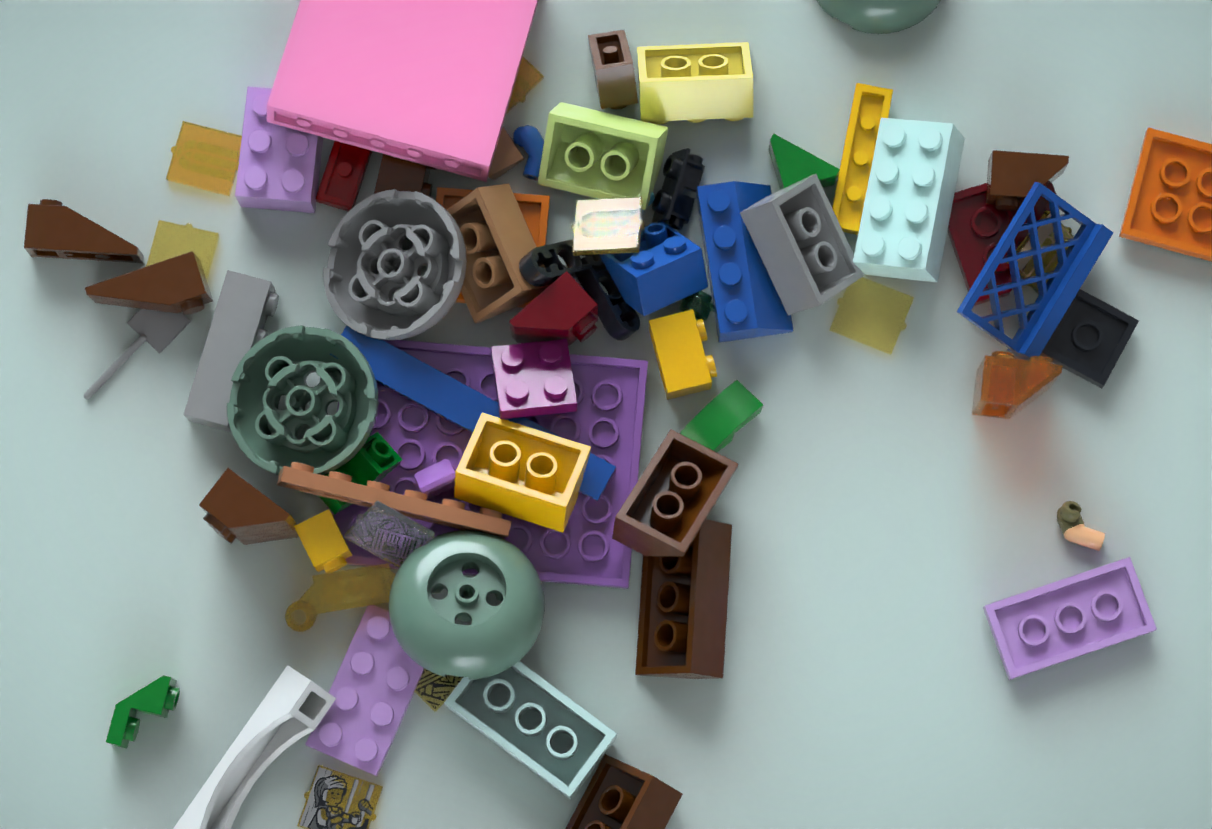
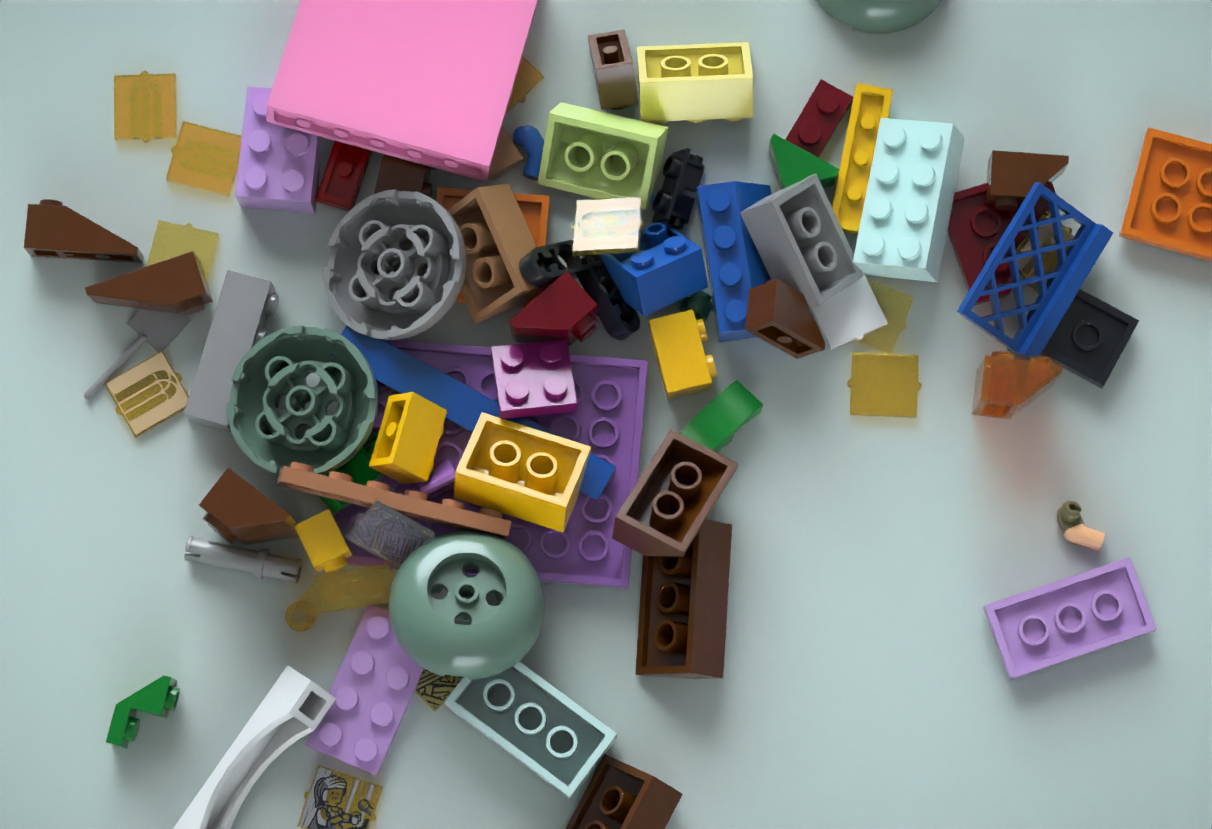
(145, 106): none -> clear yellow piece
(148, 393): none -> piece
(259, 563): none -> light grey pin
(408, 438): none -> yellow brick
(783, 319): none -> reddish brown slope
(819, 118): none -> dark red plate
(849, 314): none -> white piece
(884, 385): none -> clear yellow piece

